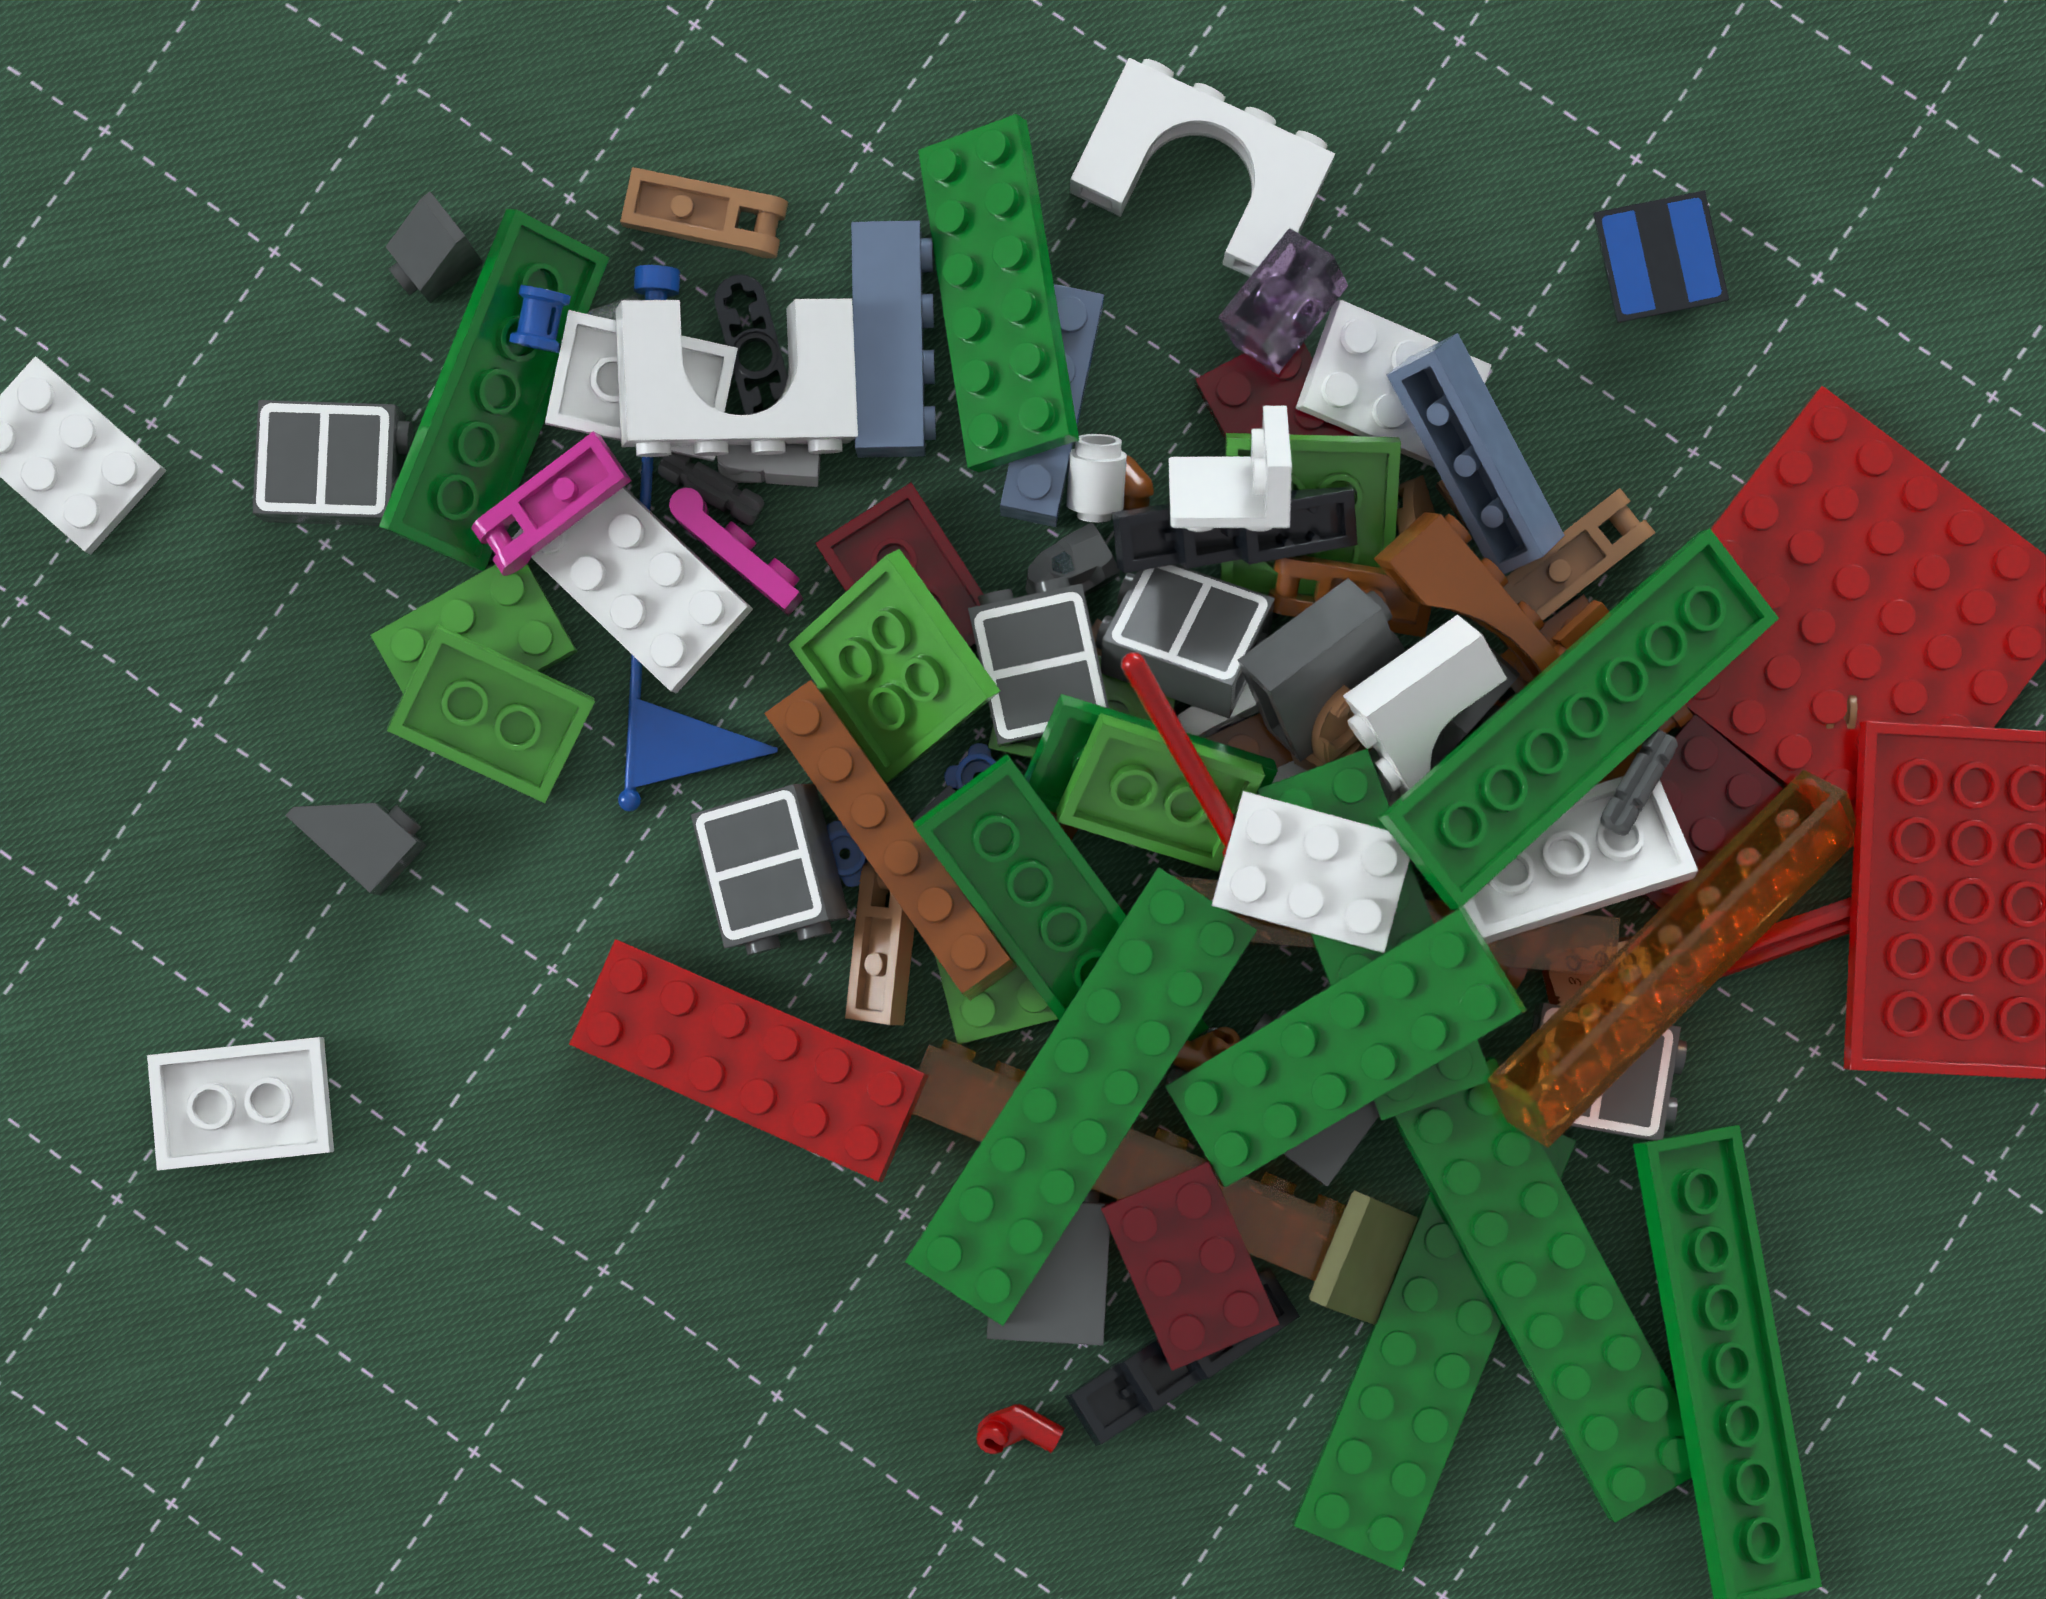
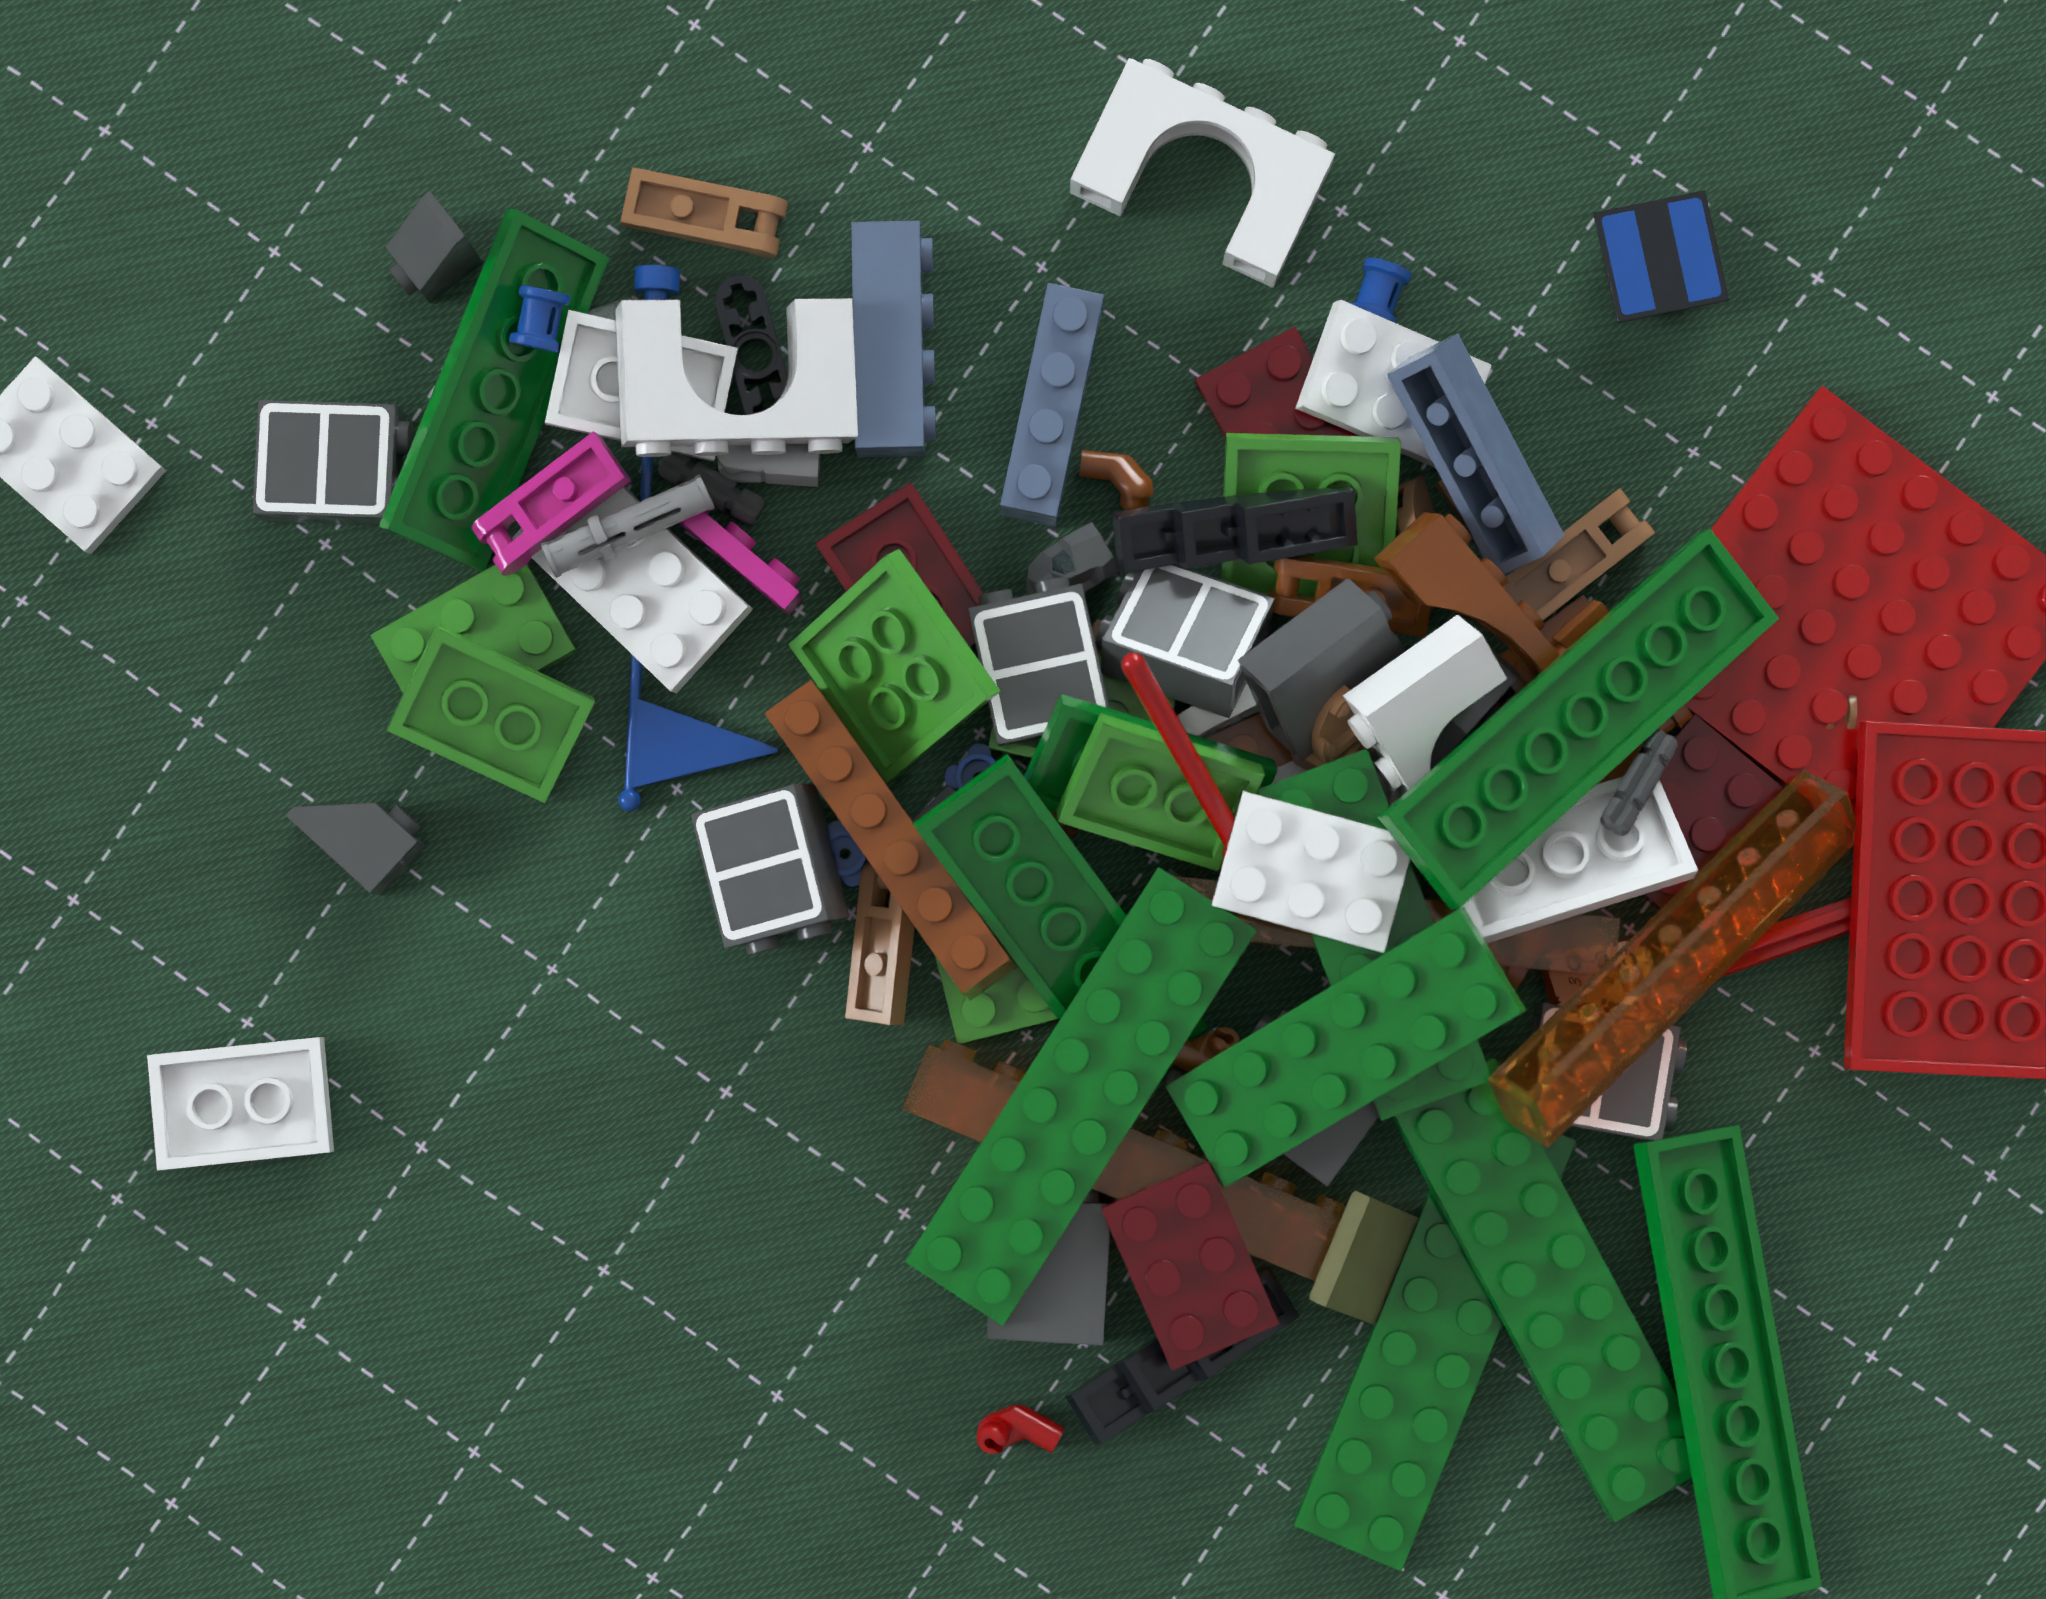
(627, 526): none -> light grey pin
(749, 1060): red plate -> none
(998, 294): green plate -> none
(1096, 477): white brick -> none
(1236, 490): white bracket -> none
(1283, 300): clear purple brick -> none
(1381, 287): none -> blue bush

